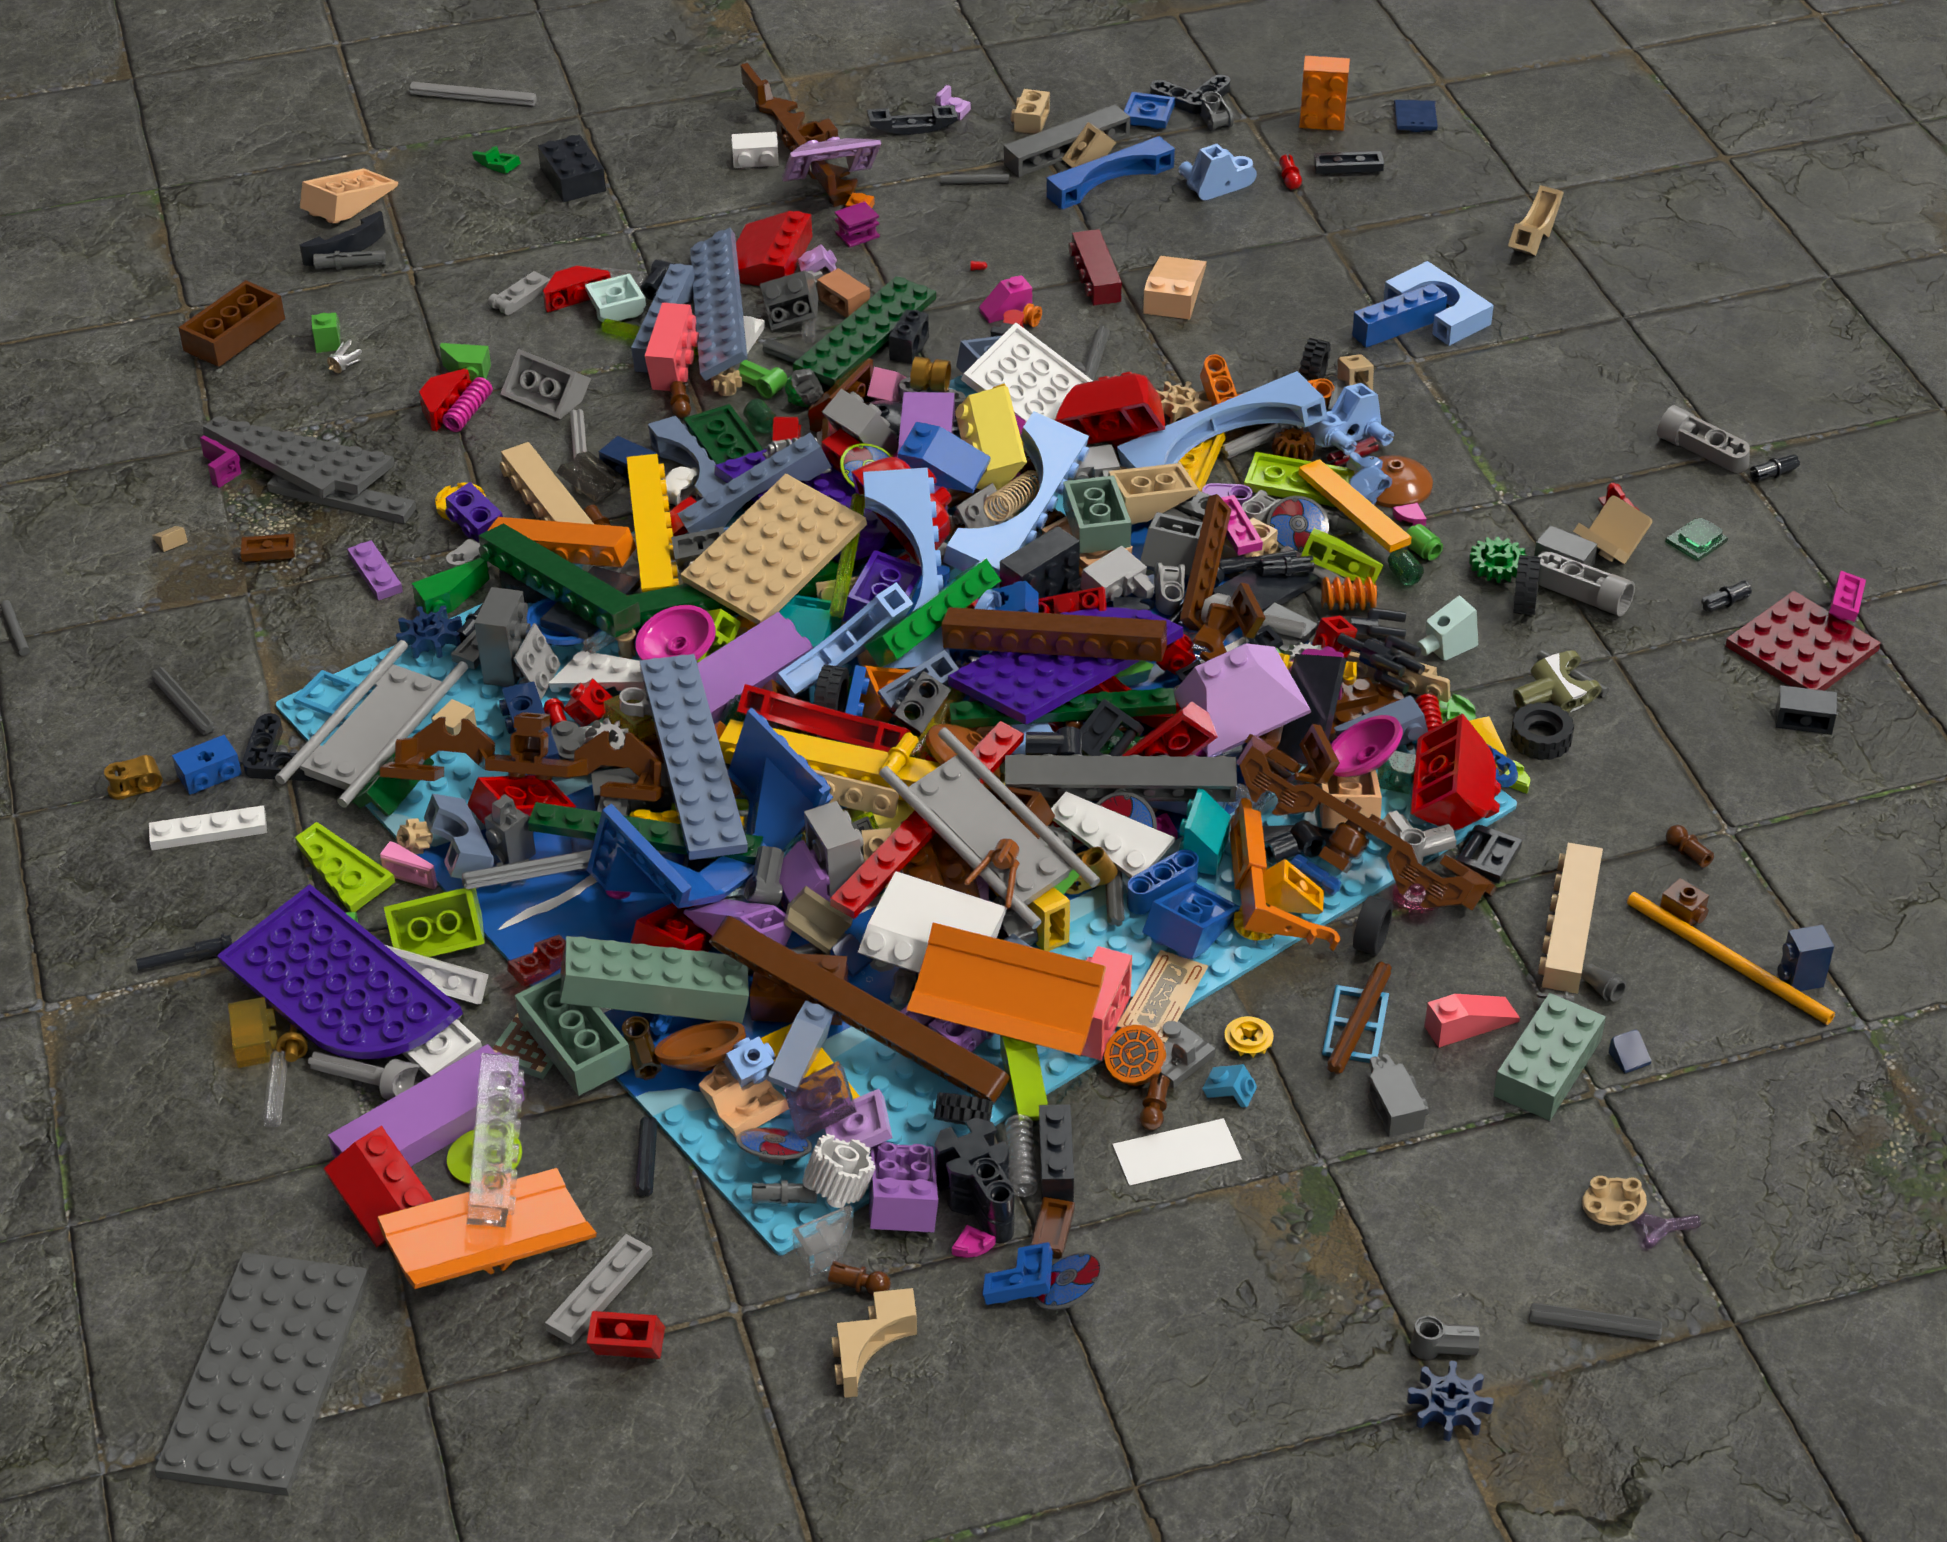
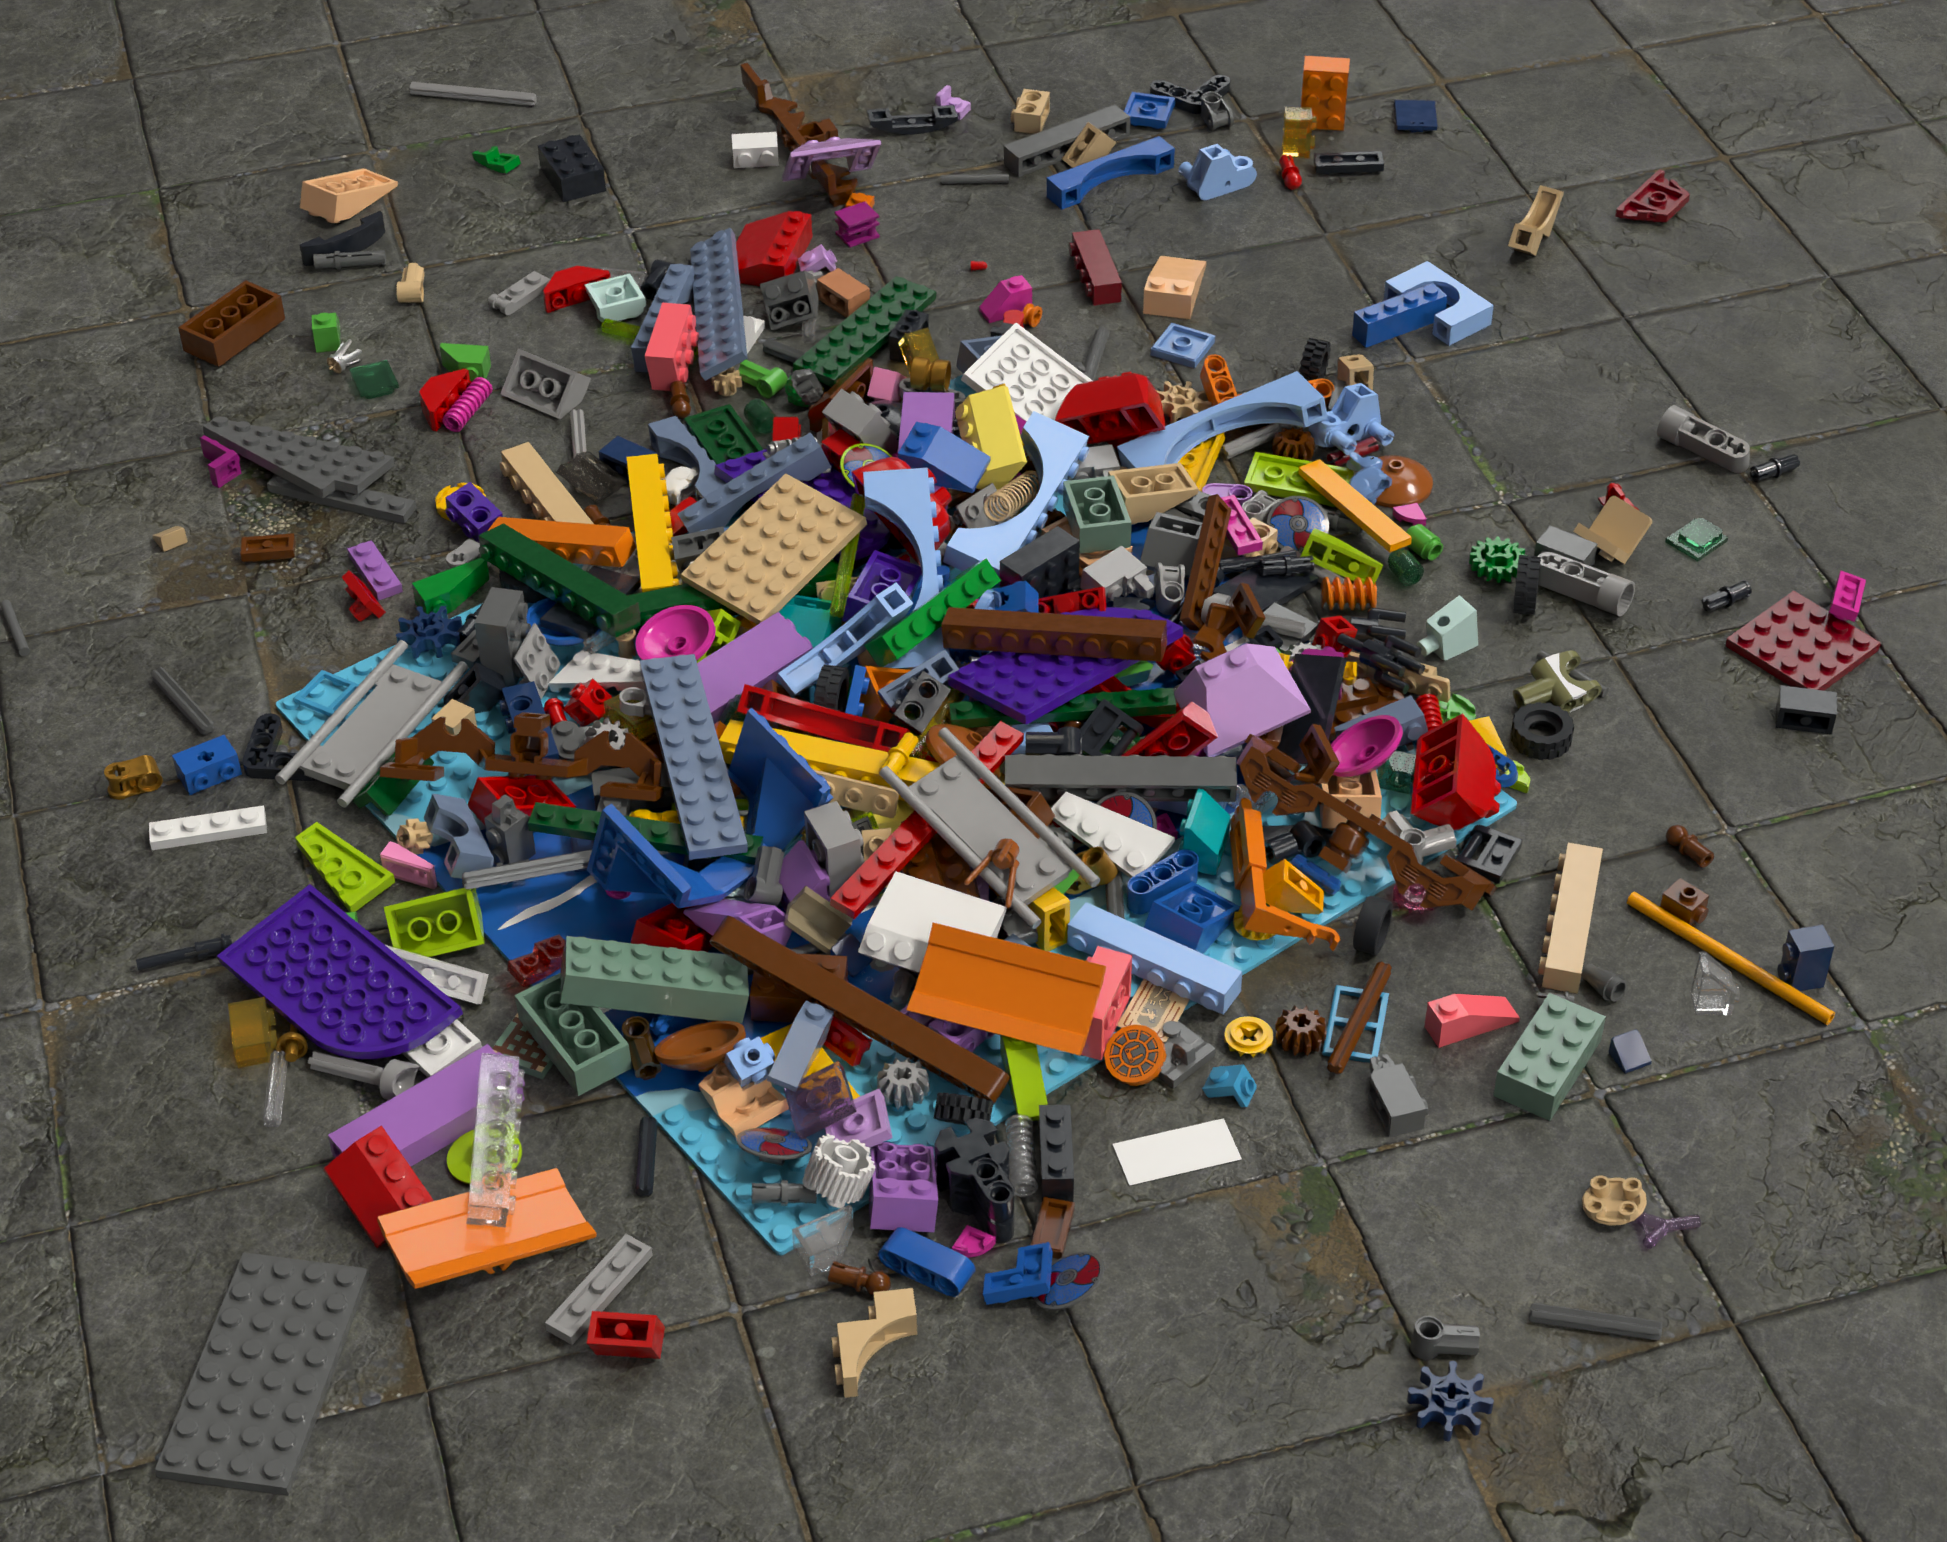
(365, 600): none -> red hinge
(374, 379): none -> clear green piece
(411, 286): none -> tan piece
(478, 689): none -> black slope
(847, 1042): none -> red hinge
(903, 1083): none -> light grey gear
(918, 345): none -> clear yellow brick
(926, 1262): none -> blue beam
(1154, 1103): reddish brown pin -> none
(1157, 958): none -> light blue brick
(1182, 345): none -> medium blue tile
(1297, 132): none -> clear yellow brick
(1300, 1030): none -> reddish brown gear
(1654, 200): none -> dark red wing
(1713, 988): none -> clear slope

